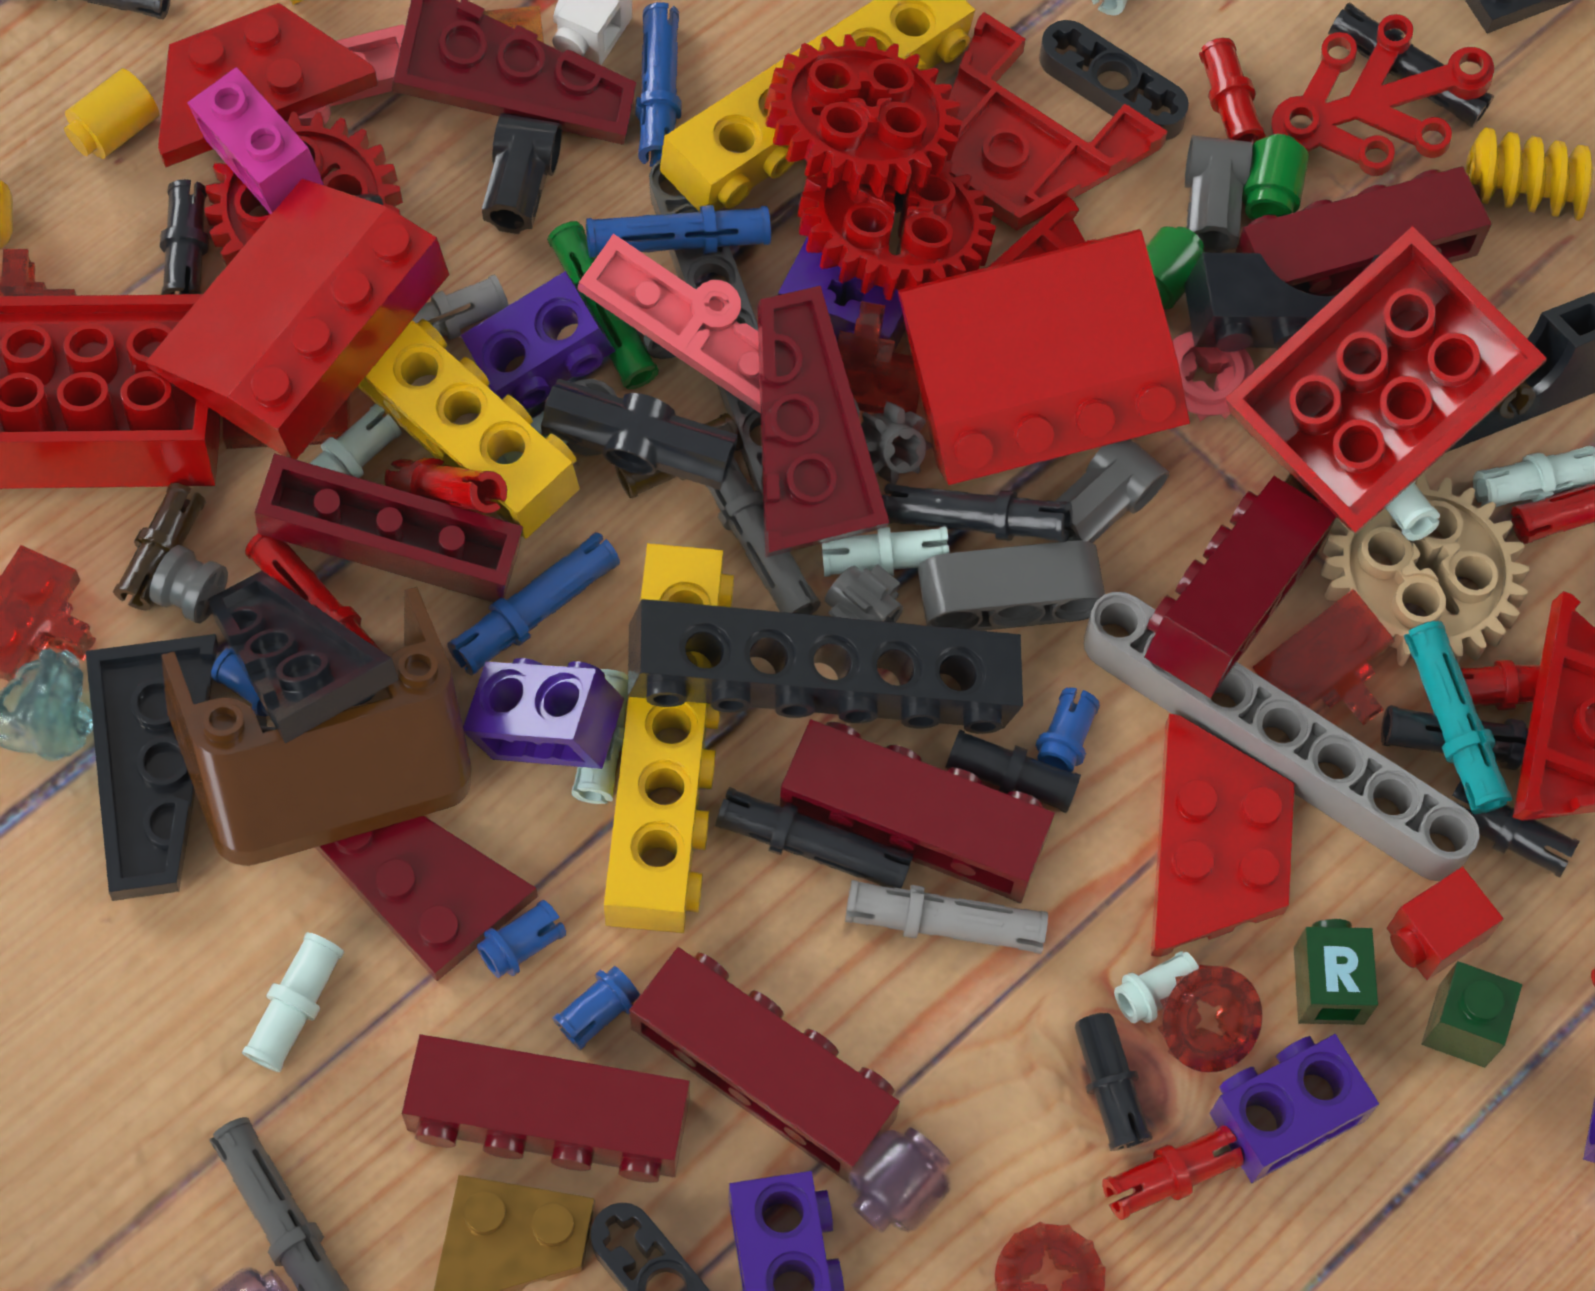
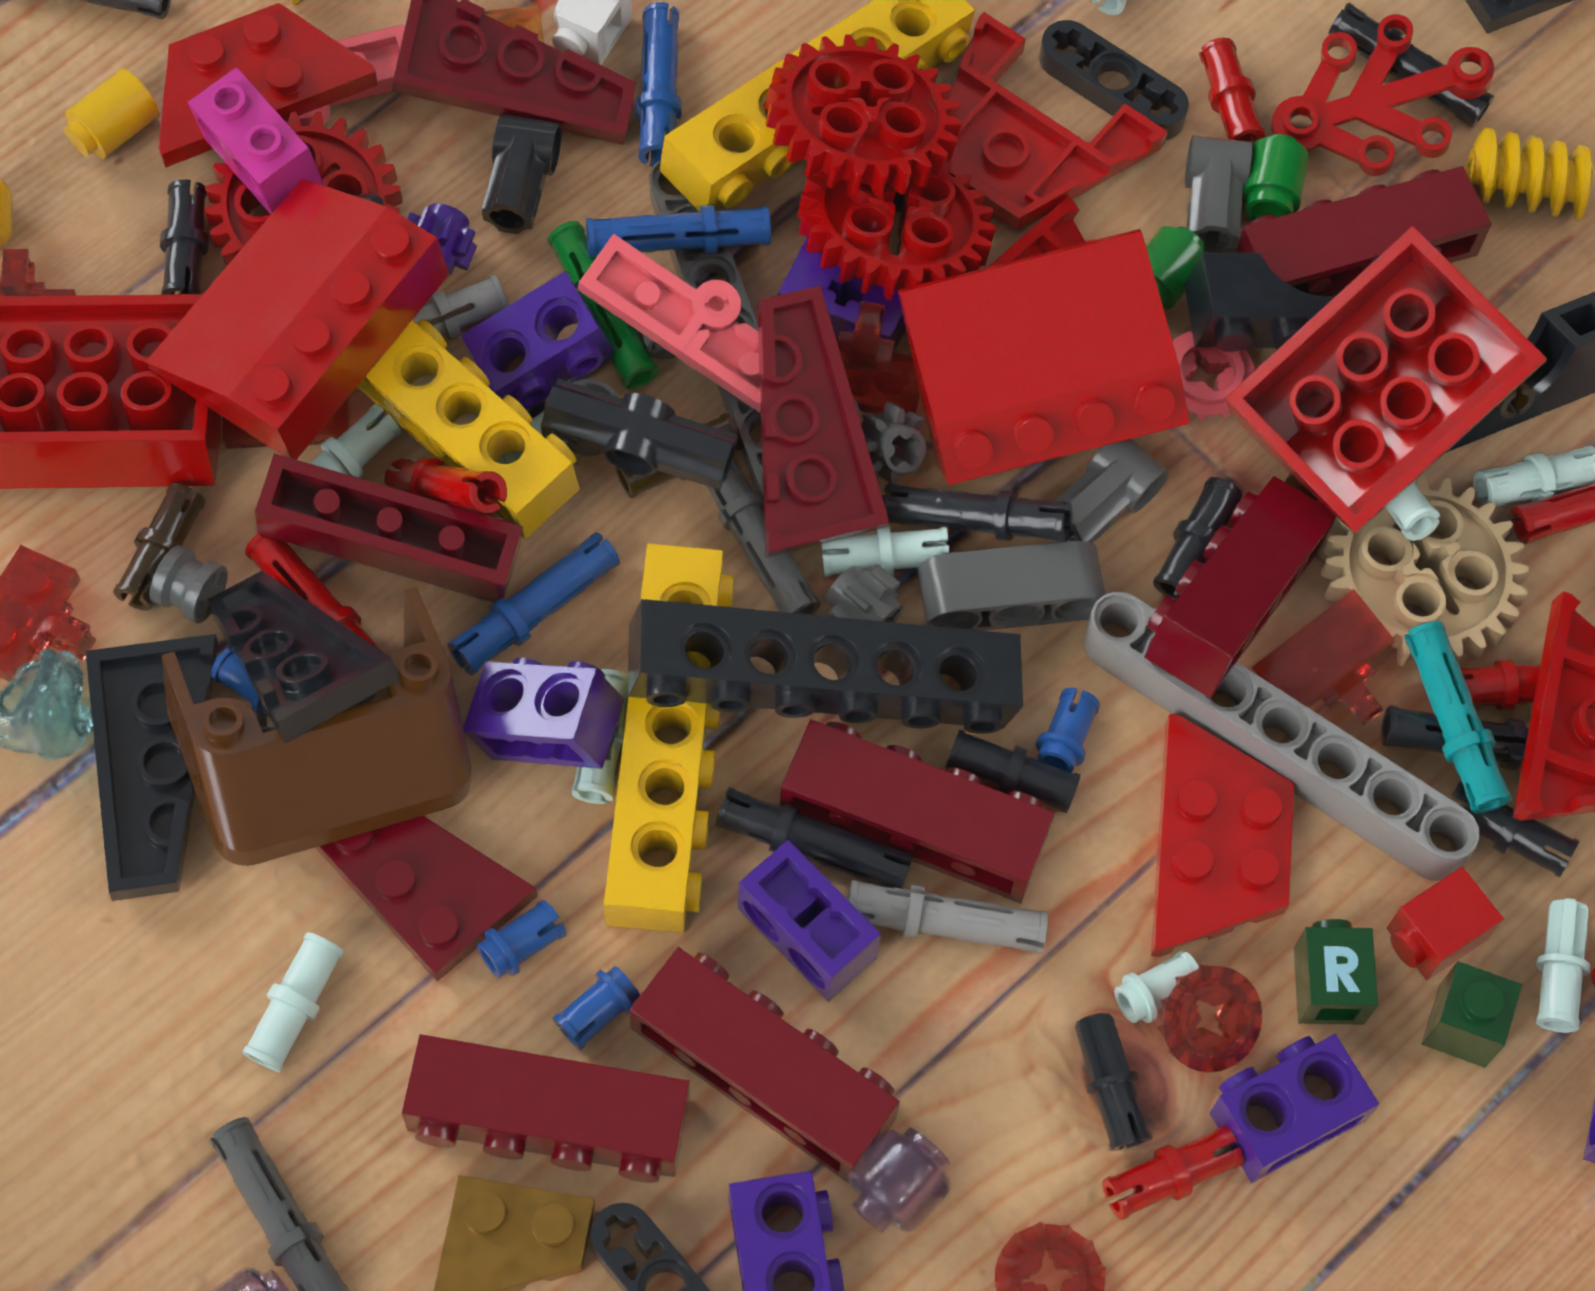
(452, 232): none -> dark purple gear
(808, 920): none -> dark purple brick
(1196, 532): none -> black pin
(1563, 966): none -> light aqua axle

